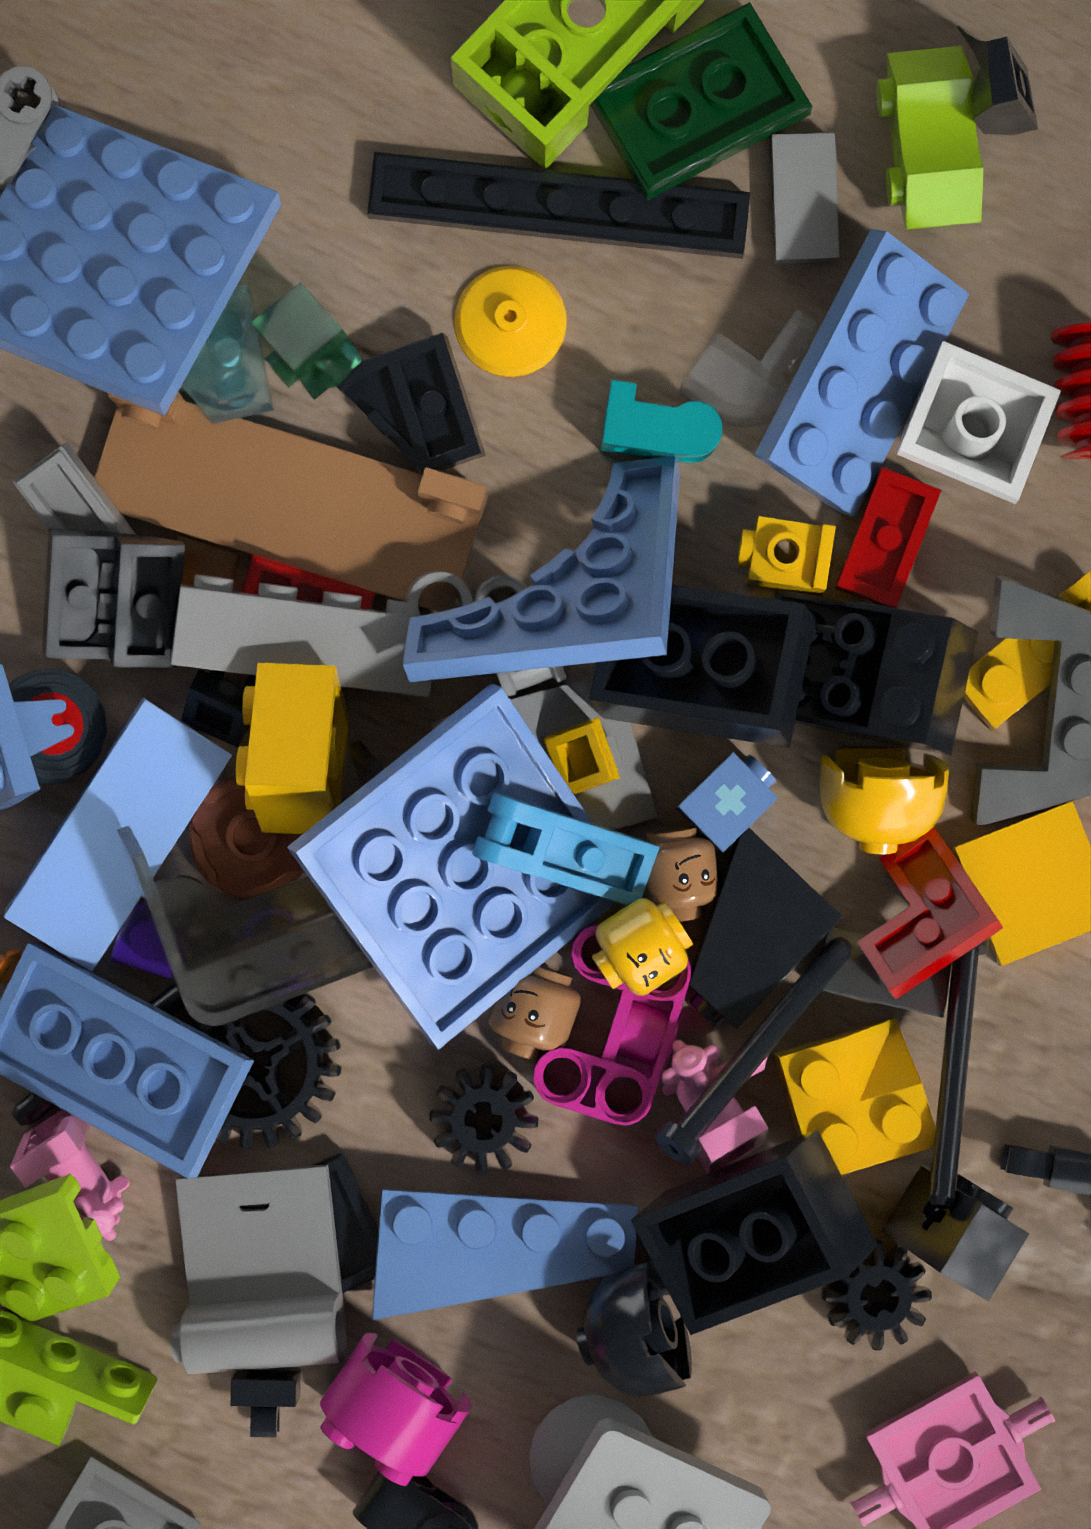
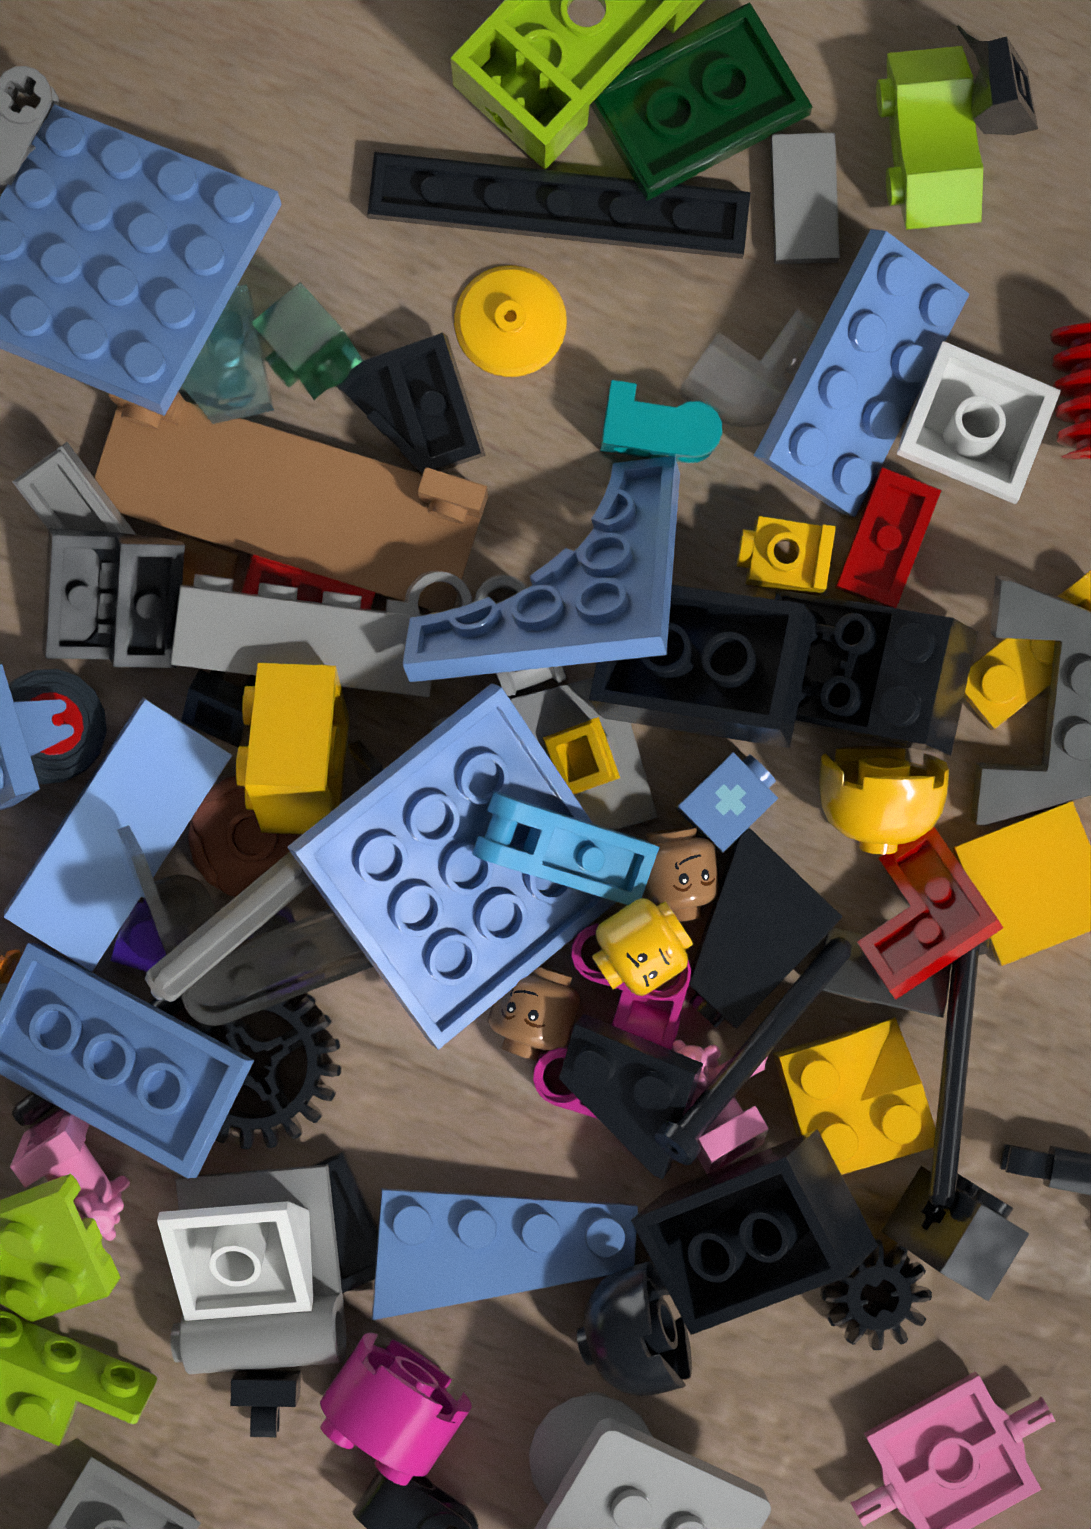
(227, 929): none -> light grey axle
(239, 1259): none -> white slope
(466, 1132): black gear -> none
(629, 1085): none -> black wing

